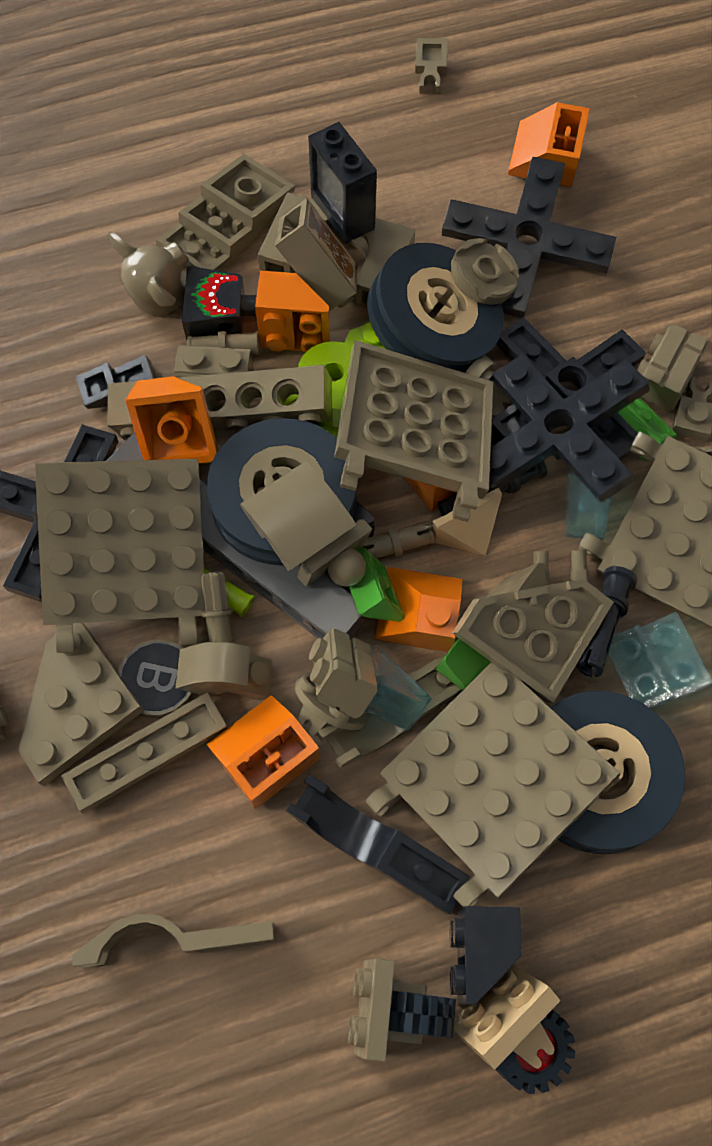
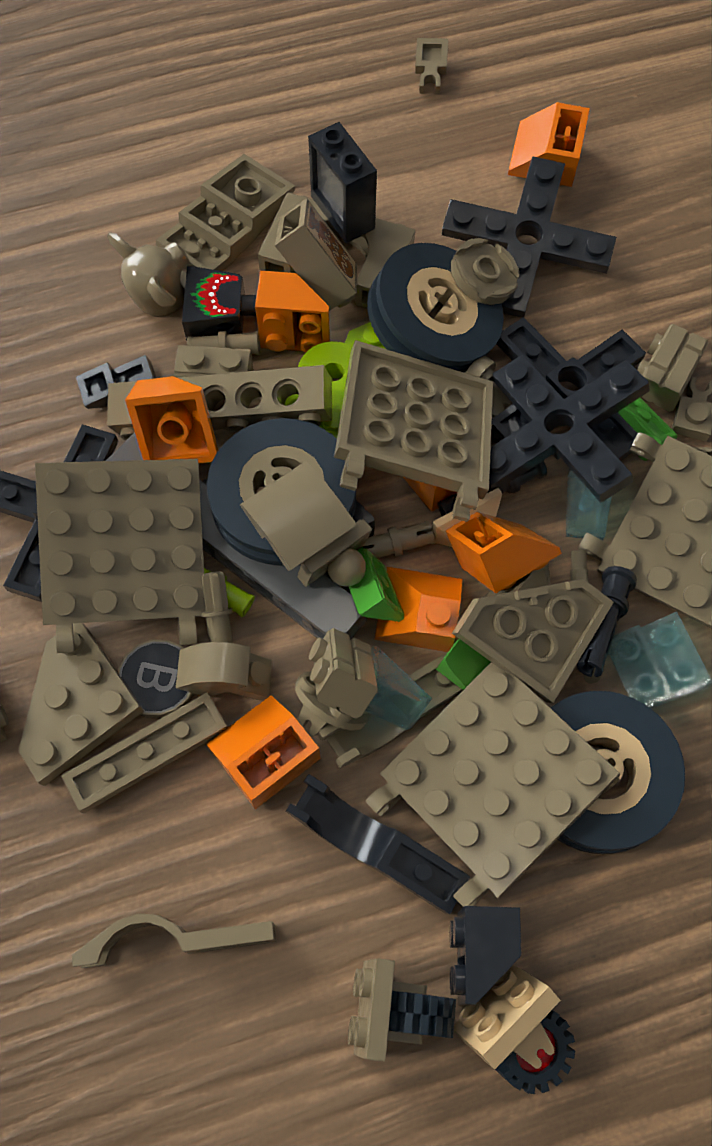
(499, 550): none -> orange slope

